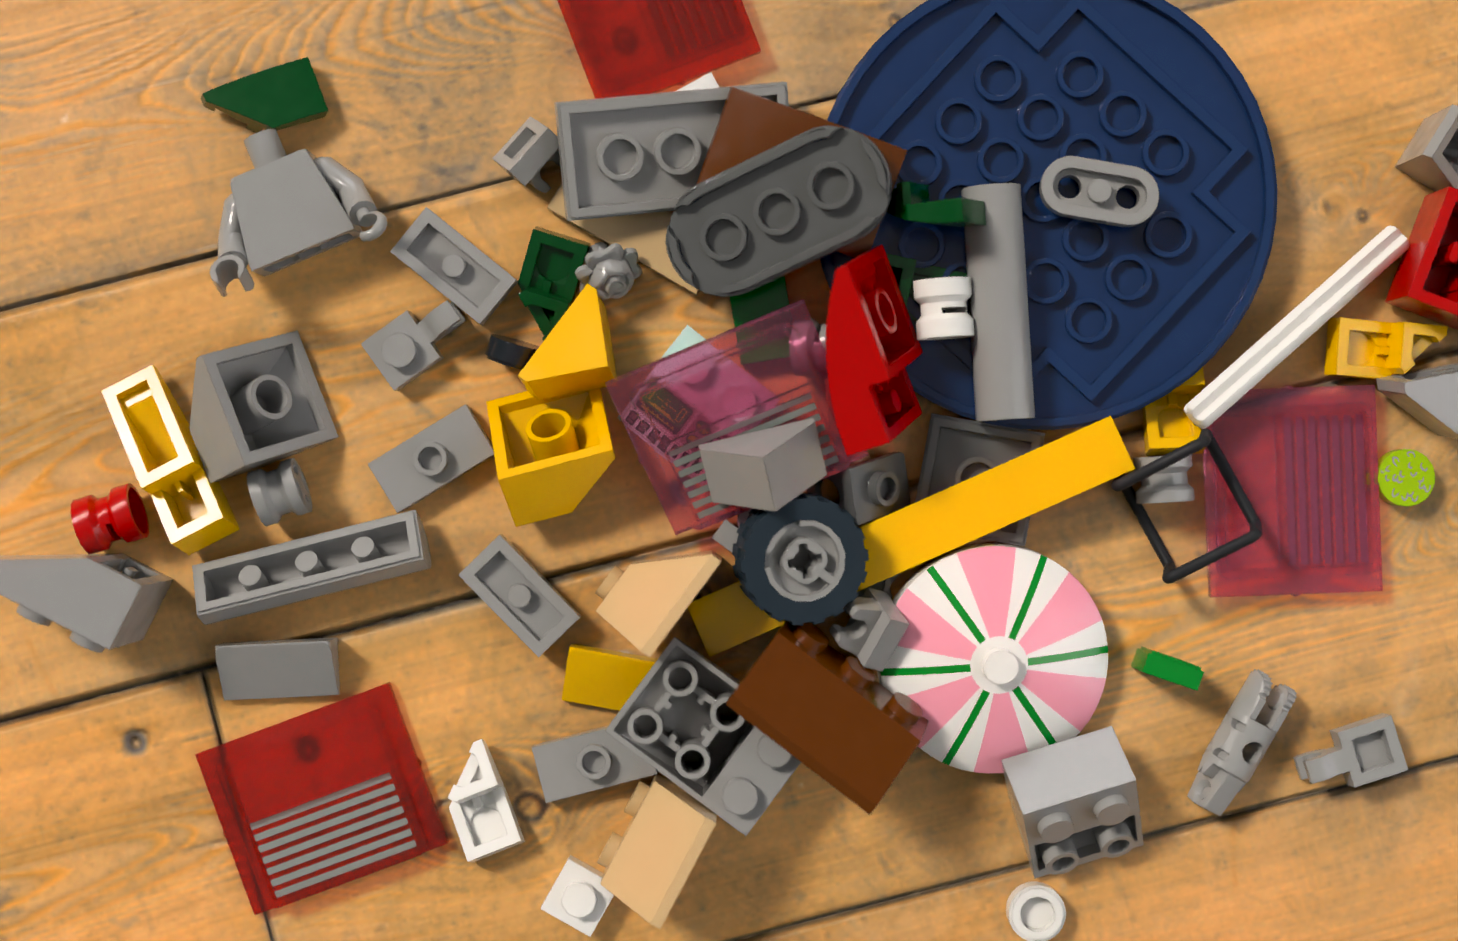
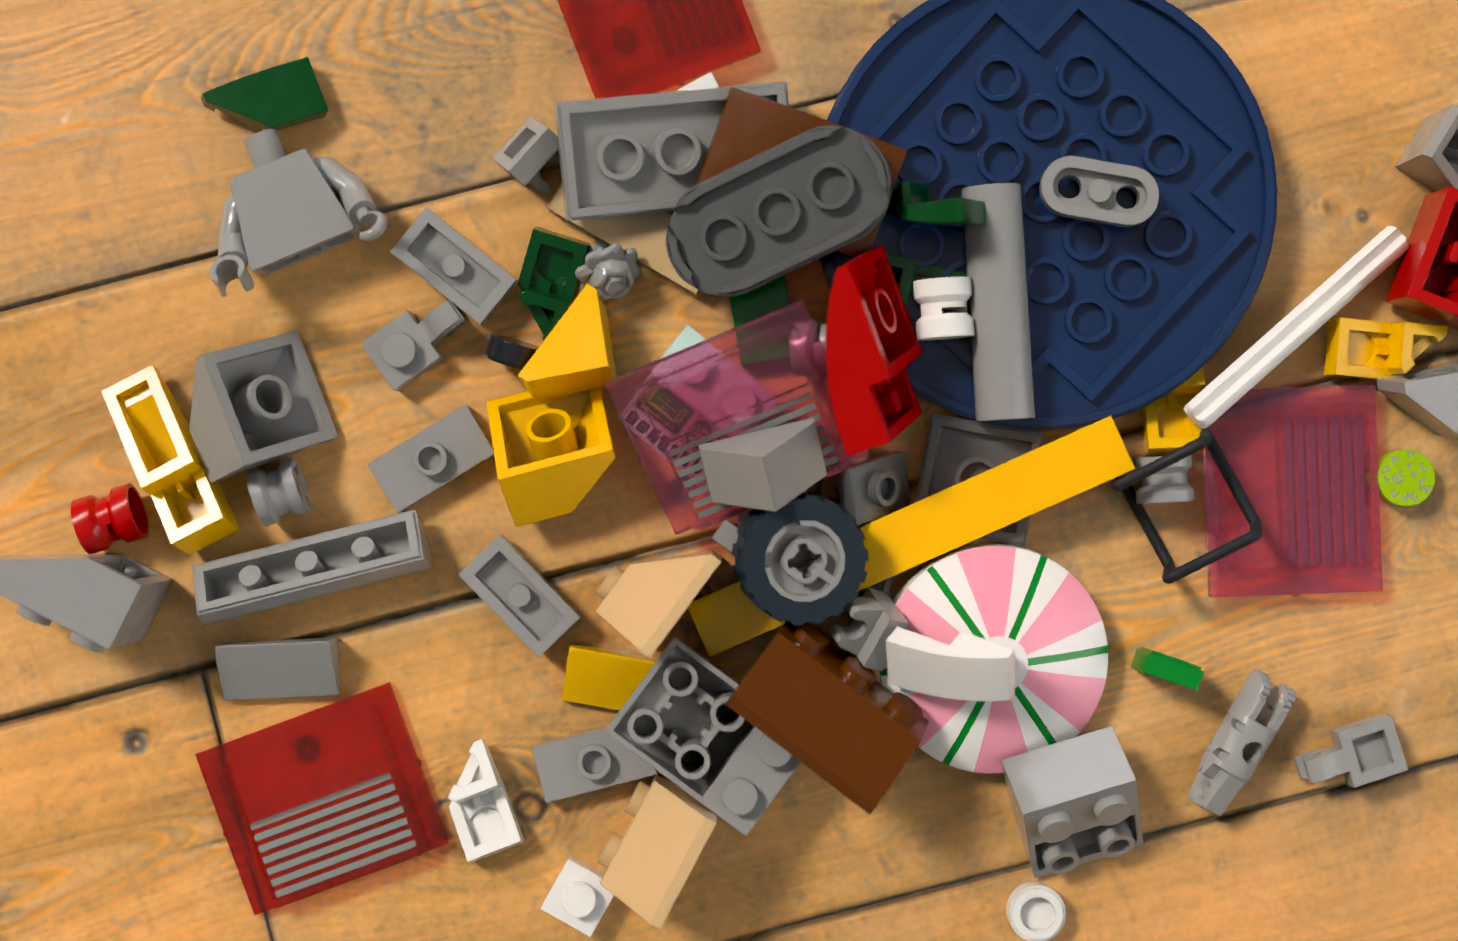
(960, 671): none -> white slope

